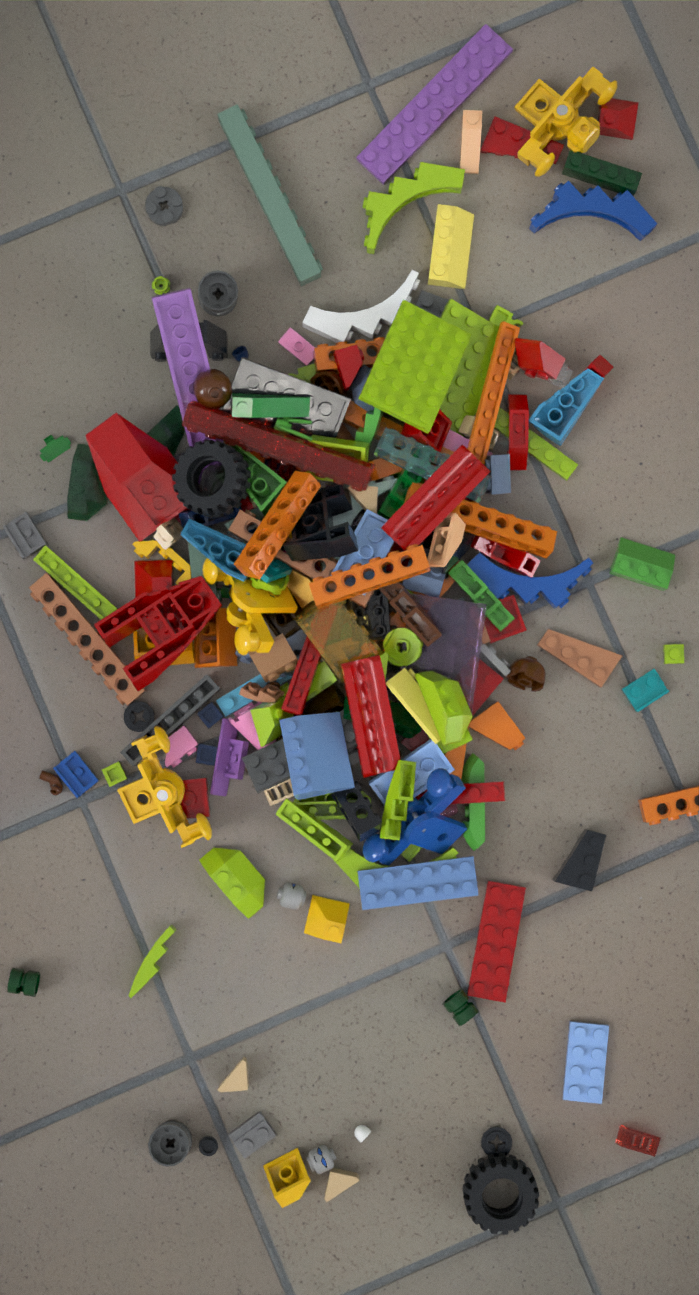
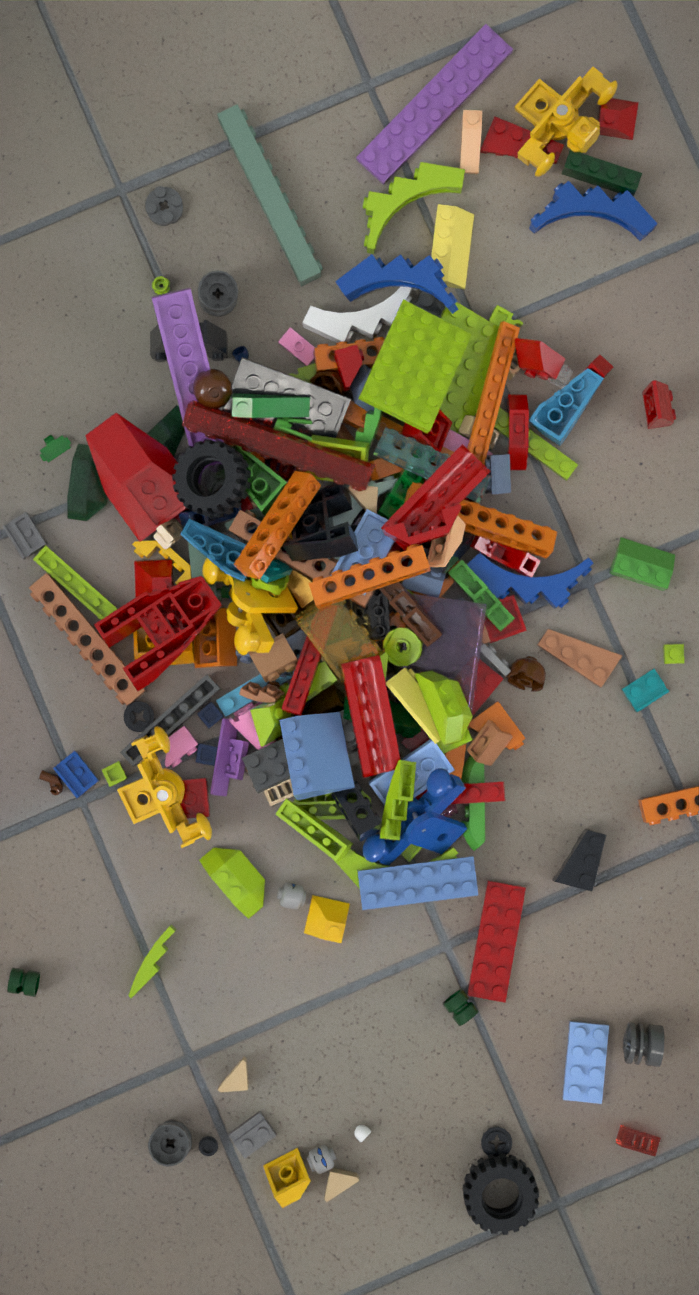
(373, 275): none -> blue arch
(398, 531): none -> red slope
(488, 744): none -> nougat panel
(646, 1044): none -> dark grey wheel
(657, 405): none -> red slope

